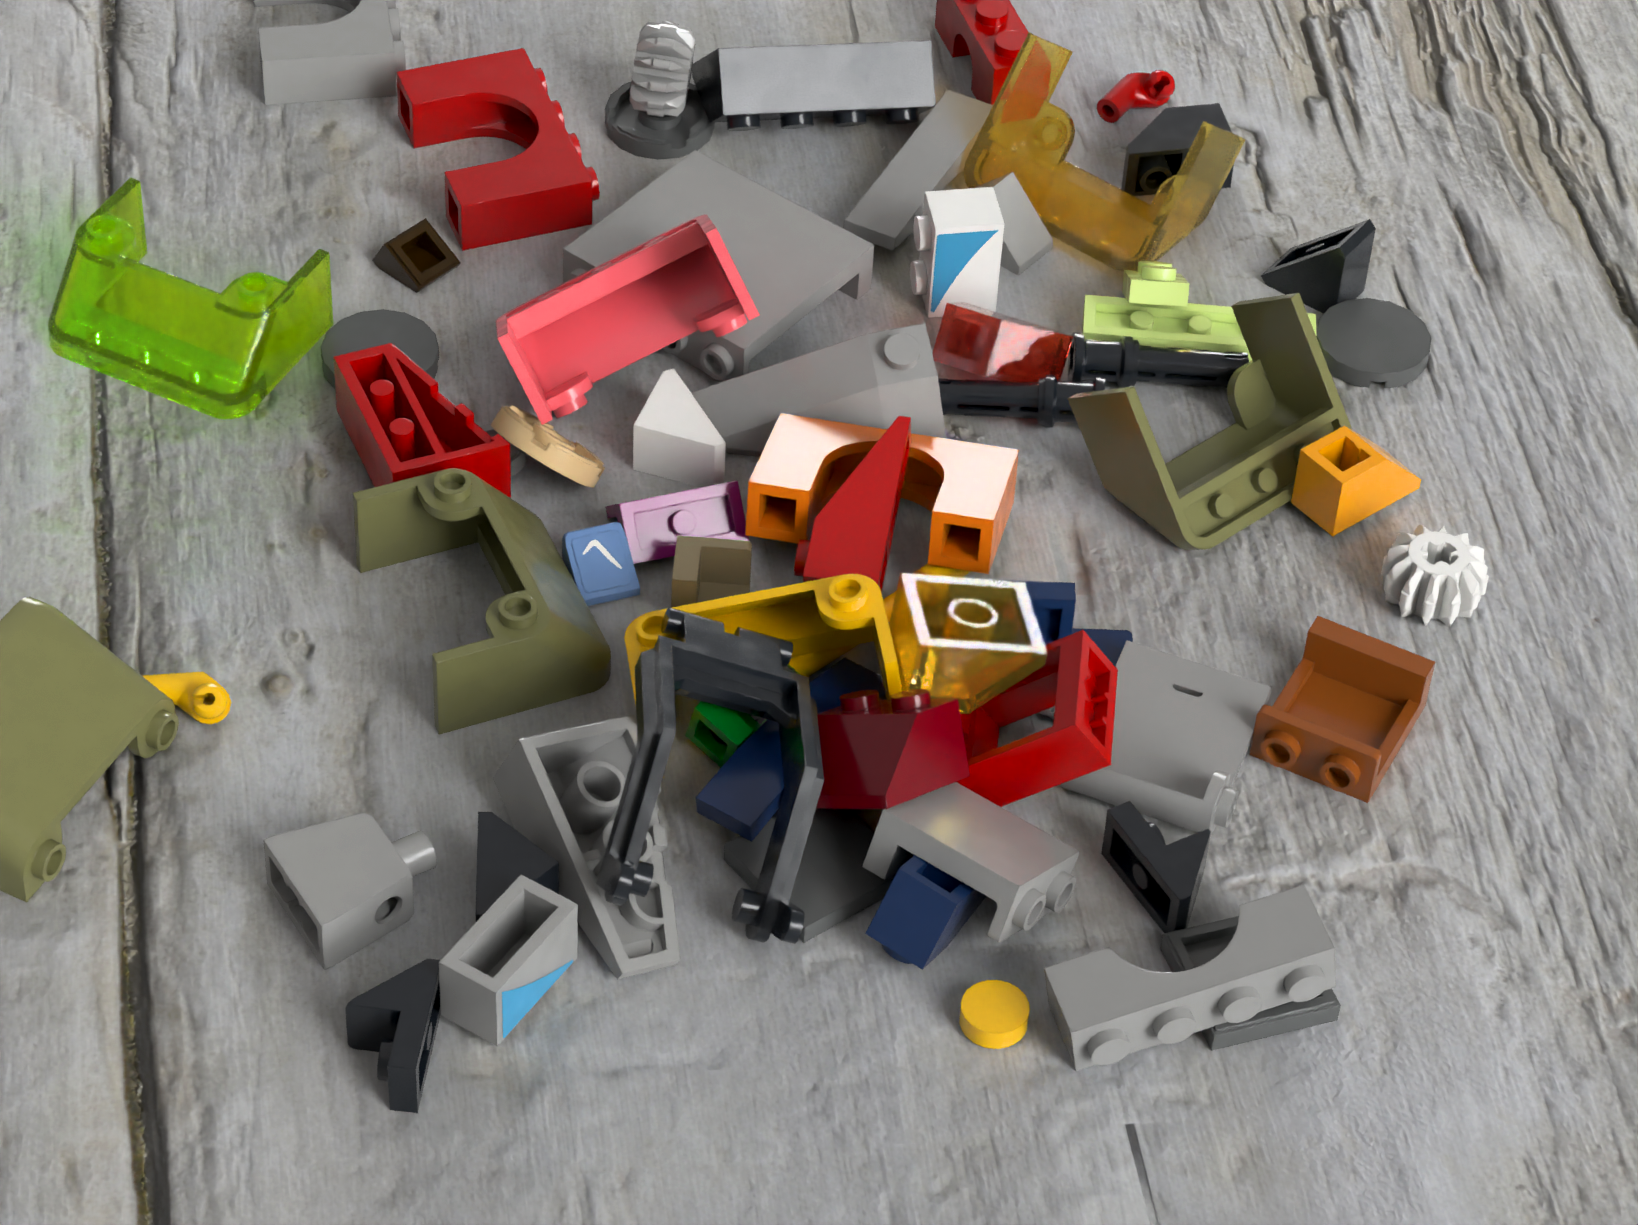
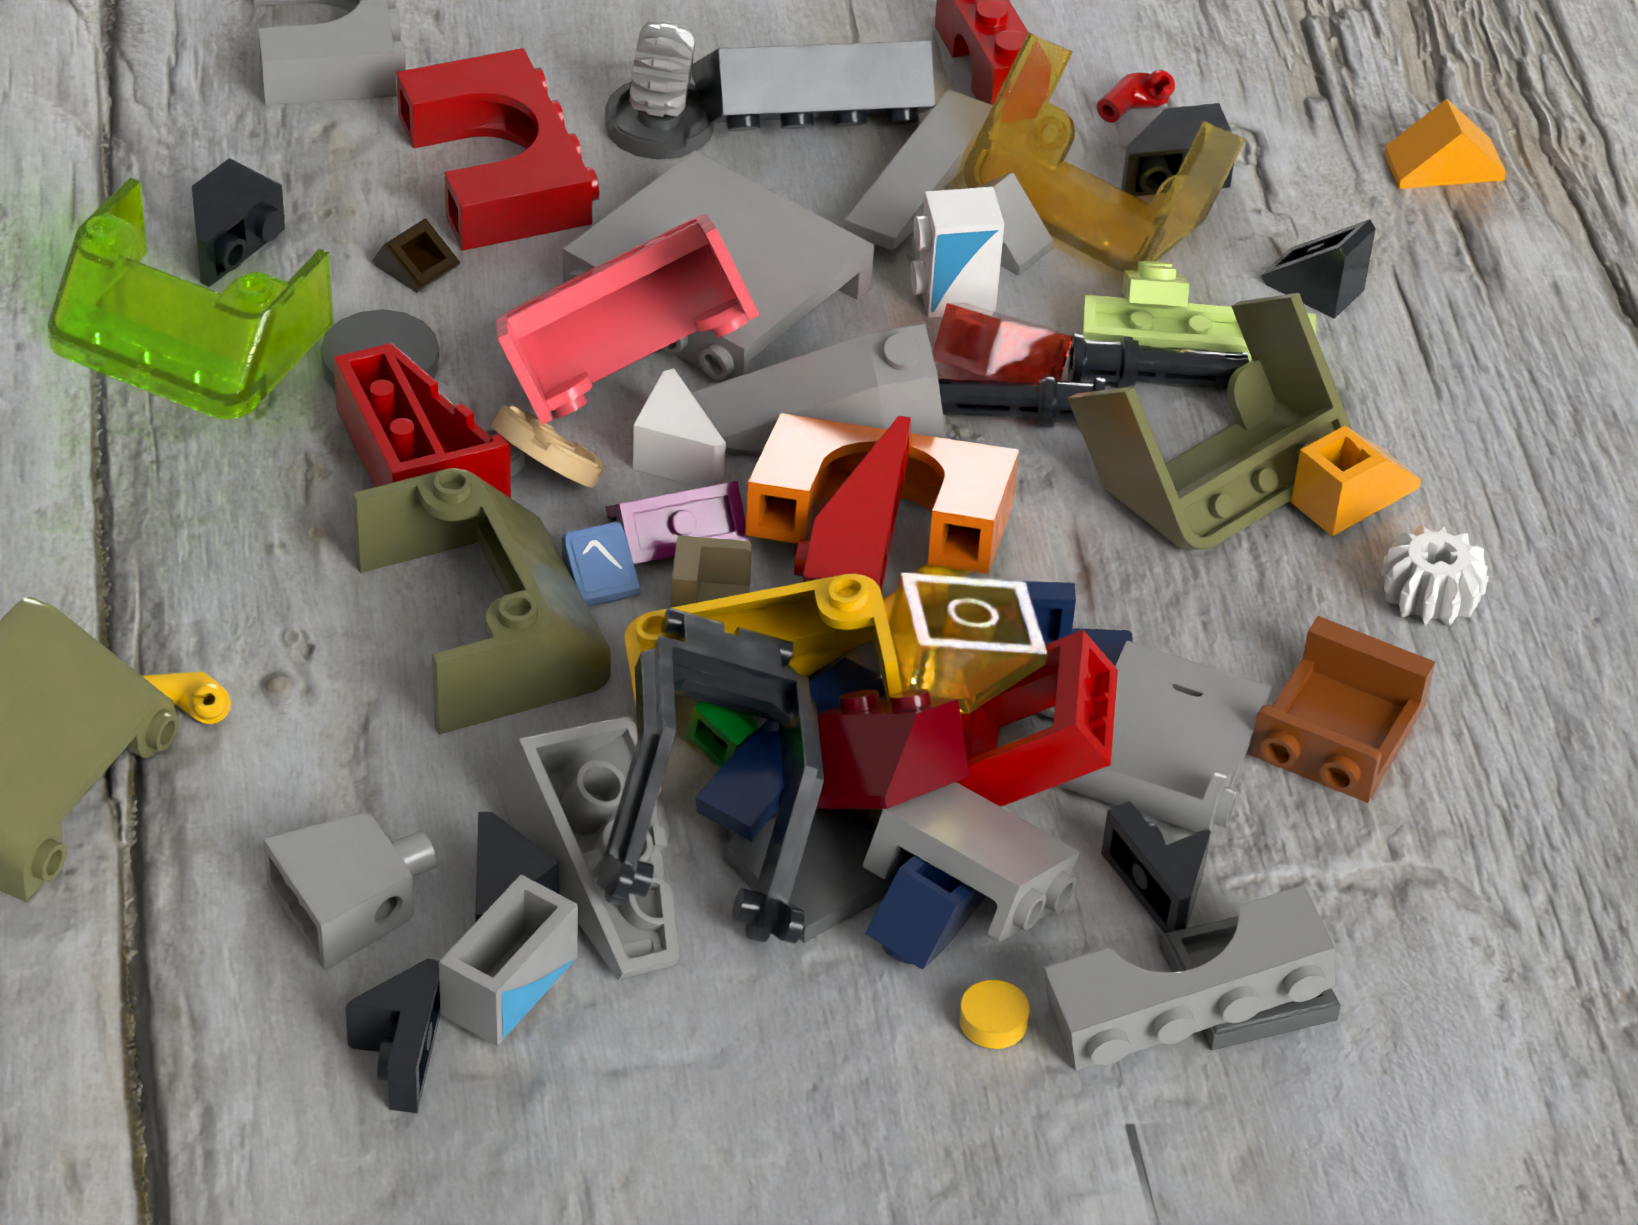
(234, 217): none -> black slope
(1373, 342): dark grey tile -> none
(1443, 151): none -> light orange slope

